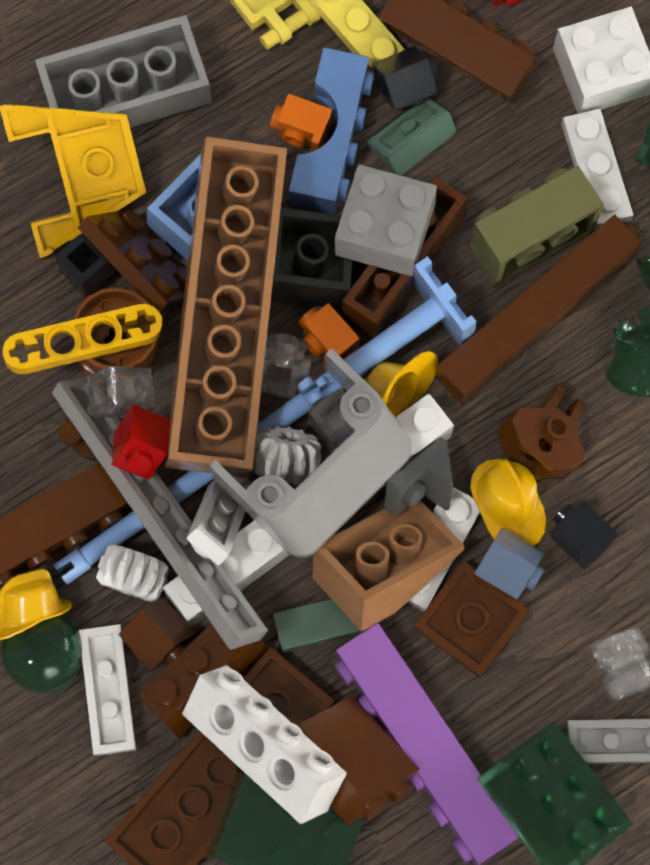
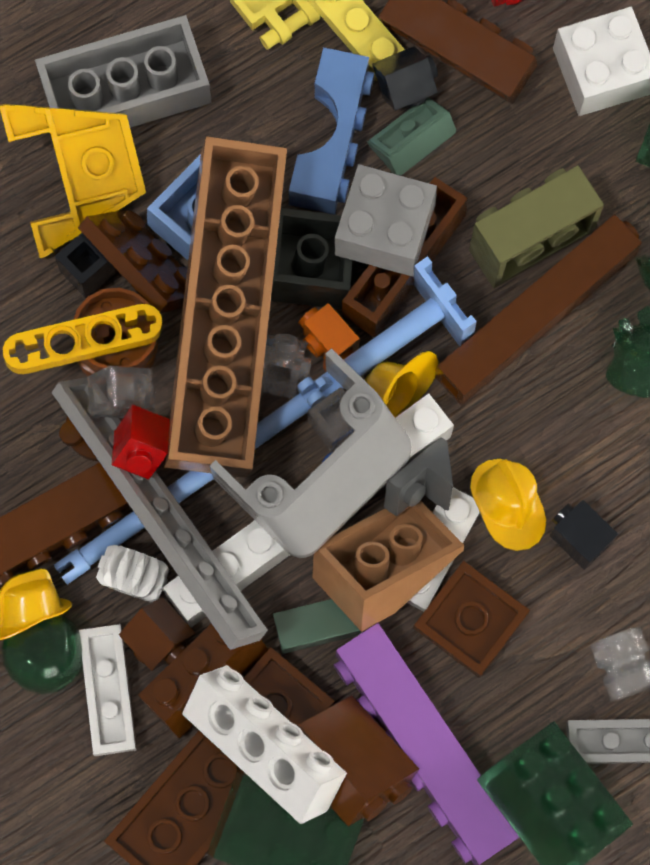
(215, 524): white plate -> none
(286, 454): white gear -> none
(302, 122): orange brick -> none
(511, 564): sand blue brick -> none
(545, 435): reddish brown hinge -> none
(594, 155): white plate -> none

